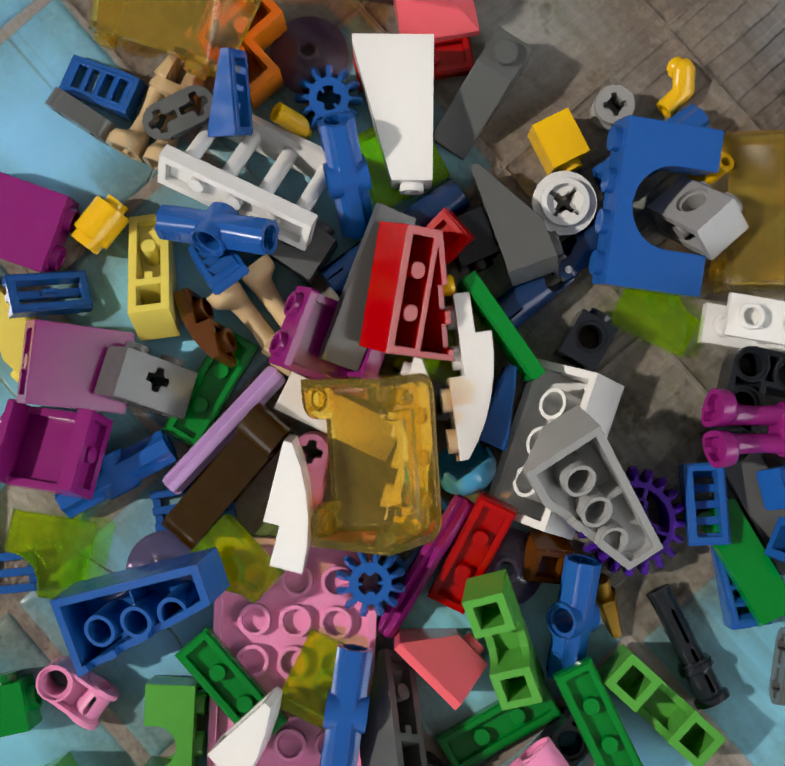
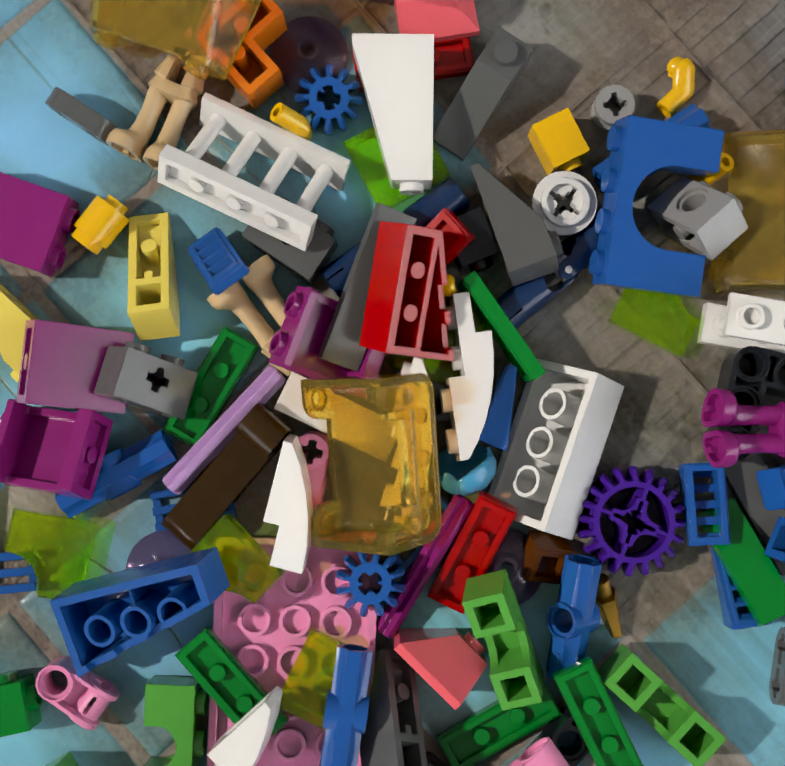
(19, 310): blue tile -> none
(129, 100): blue slope -> none
(175, 105): dark grey beam -> none
(208, 334): reddish brown slope -> none
(217, 229): blue piece -> none
(231, 96): blue slope -> none
(346, 173): blue piece -> none
(570, 347): black brick -> none
(586, 486): light grey wedge -> none
(694, 664): black pin -> none

